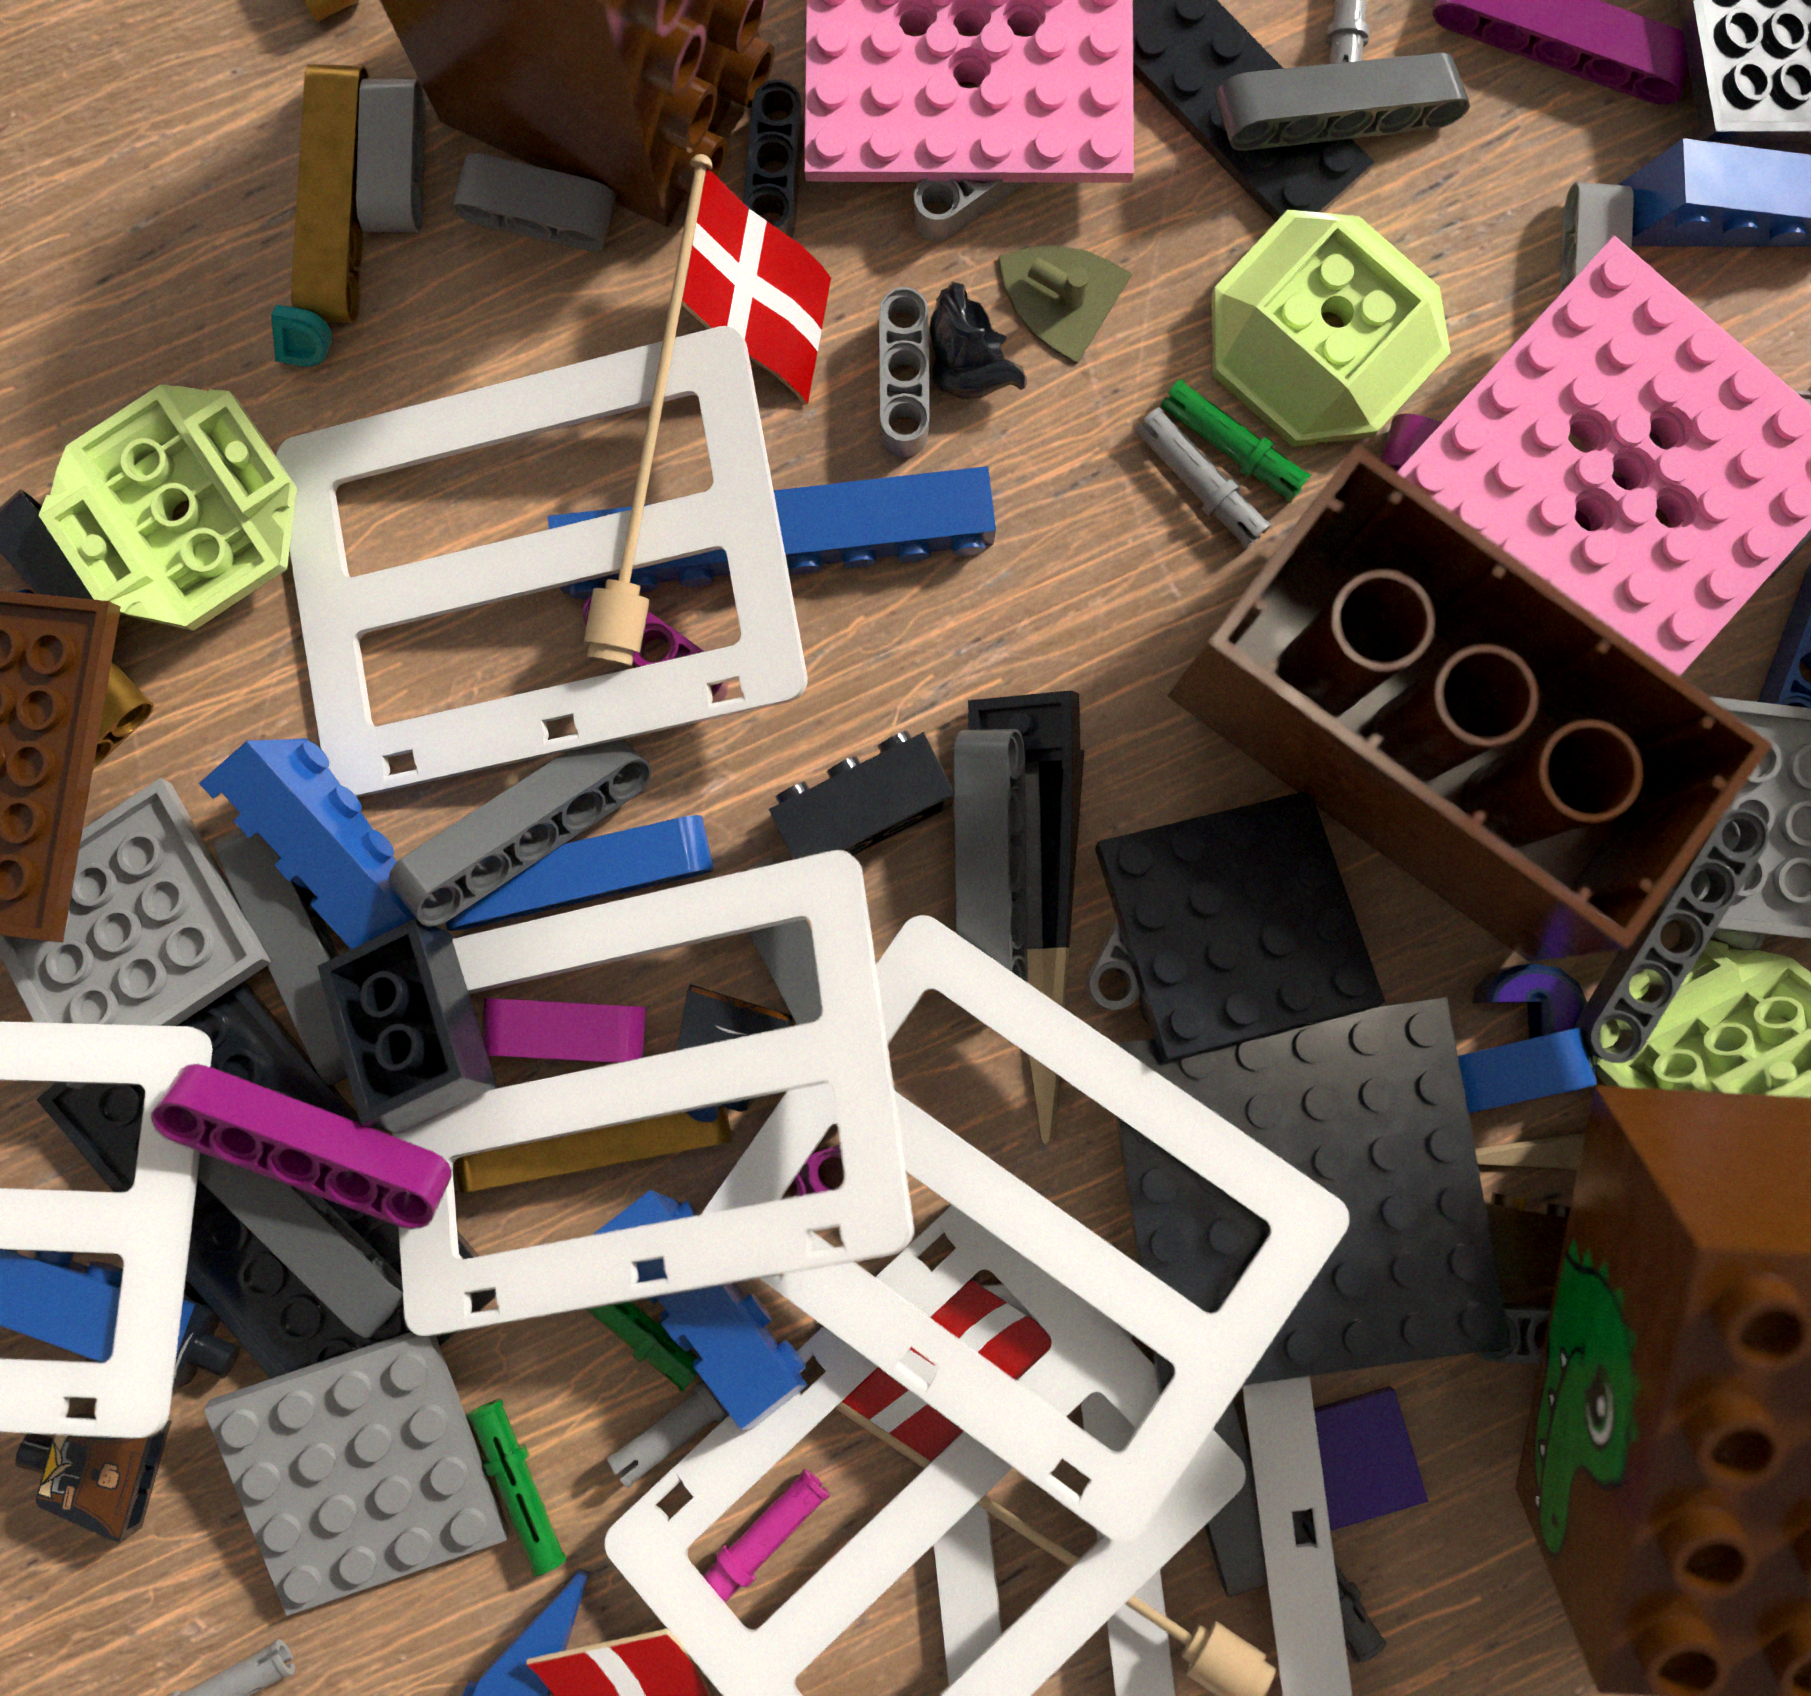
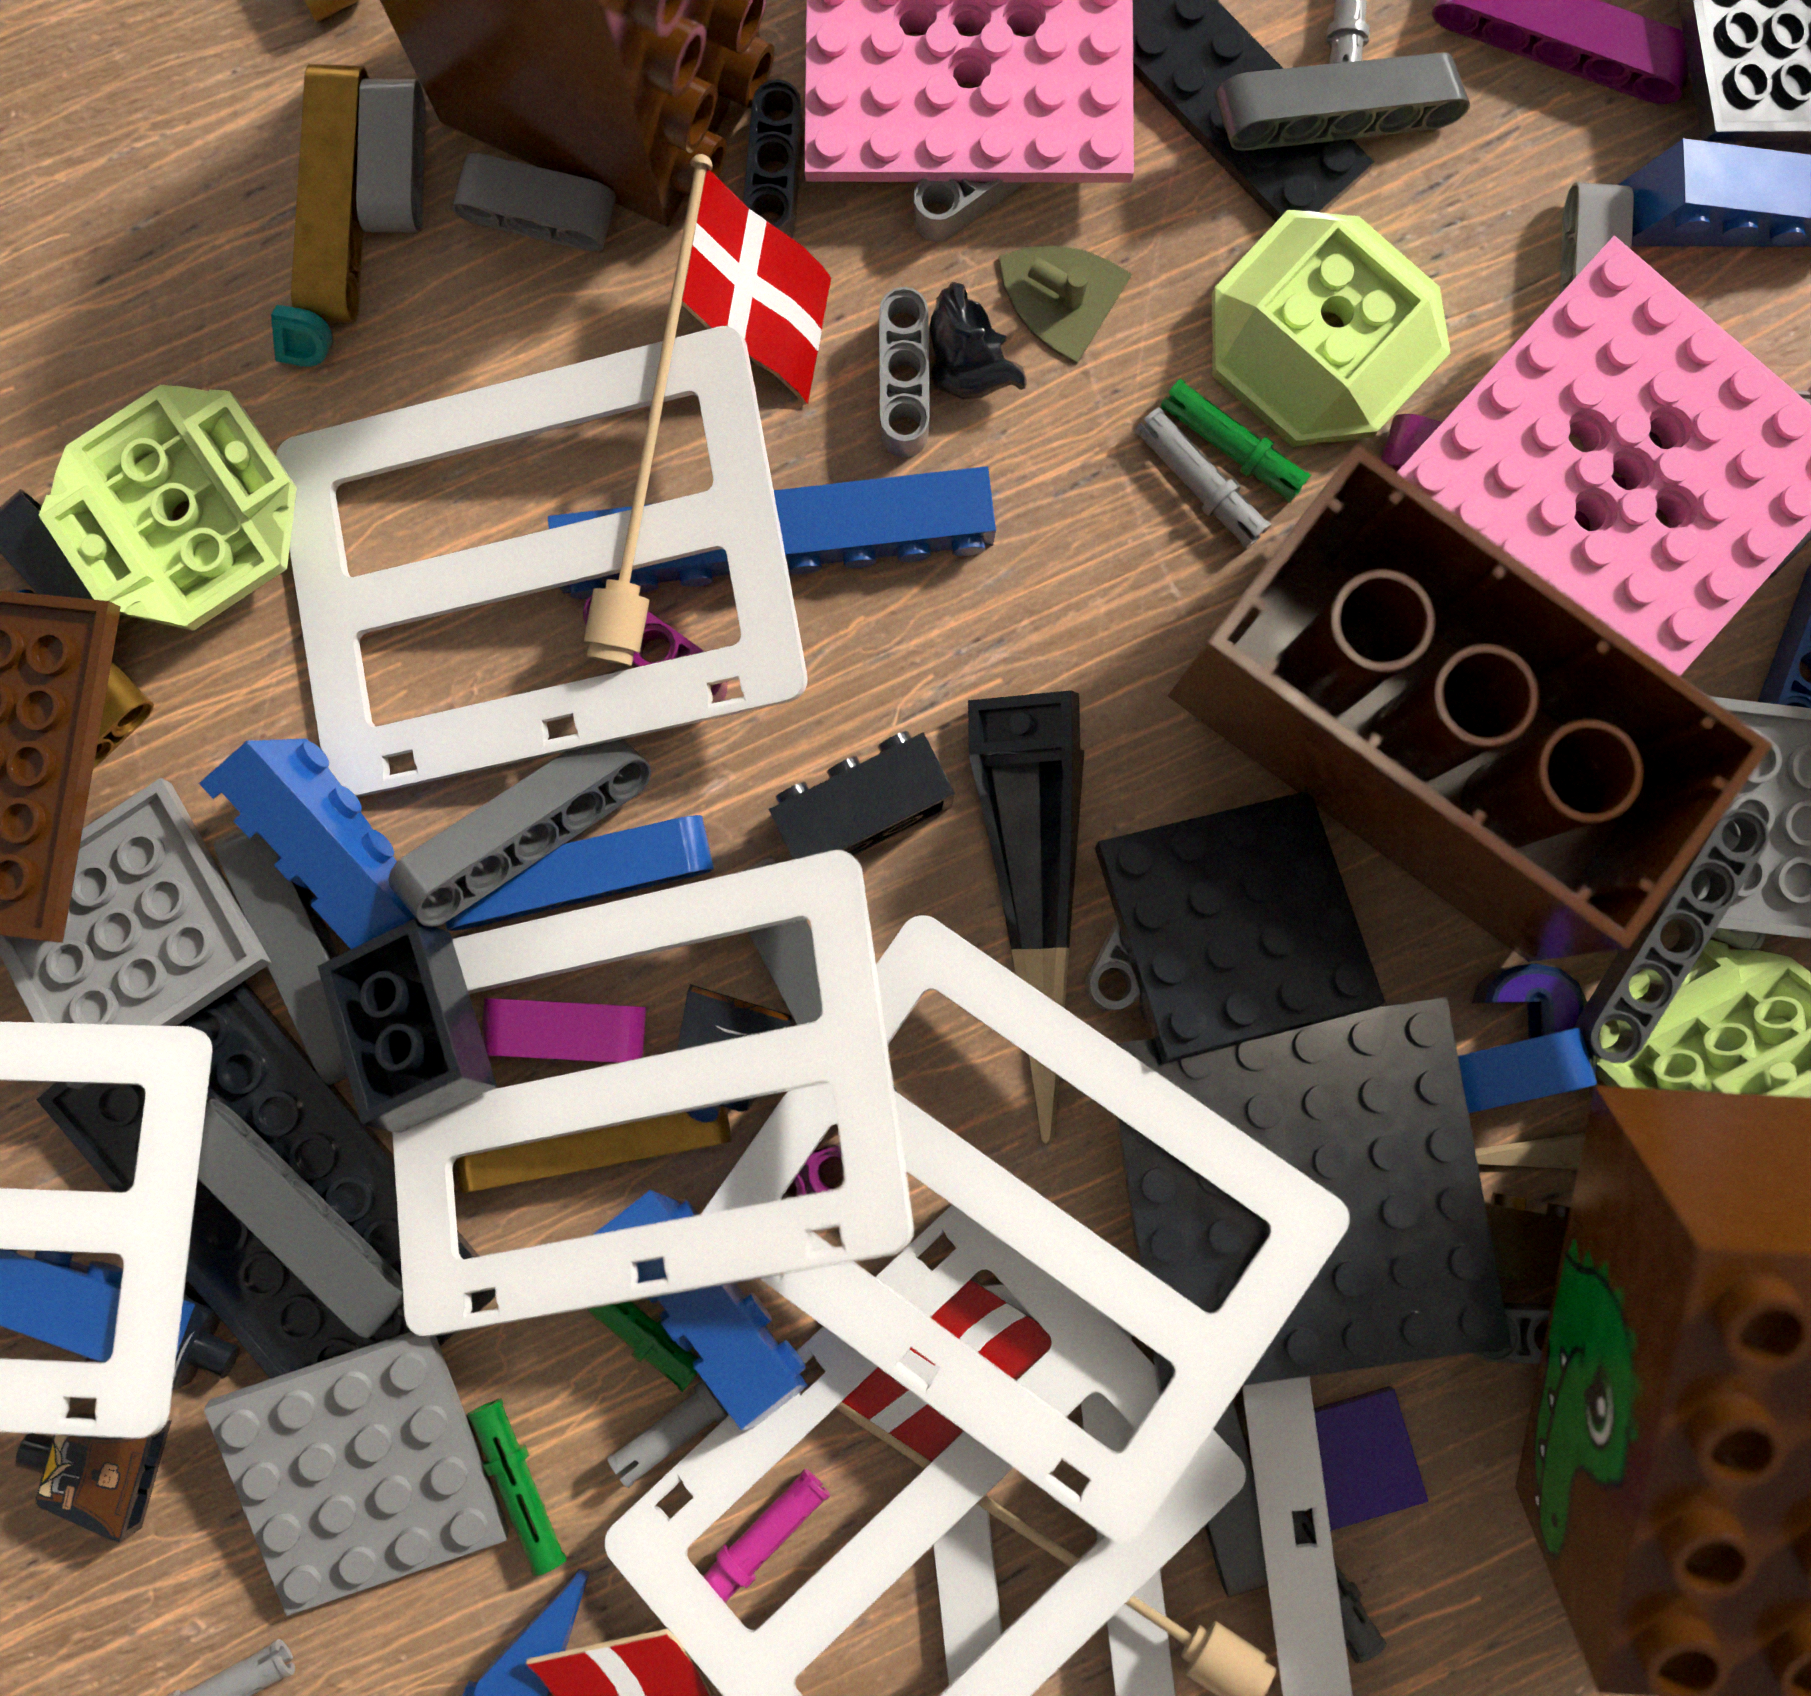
(302, 1146): magenta beam -> none
(991, 845): dark grey beam -> none

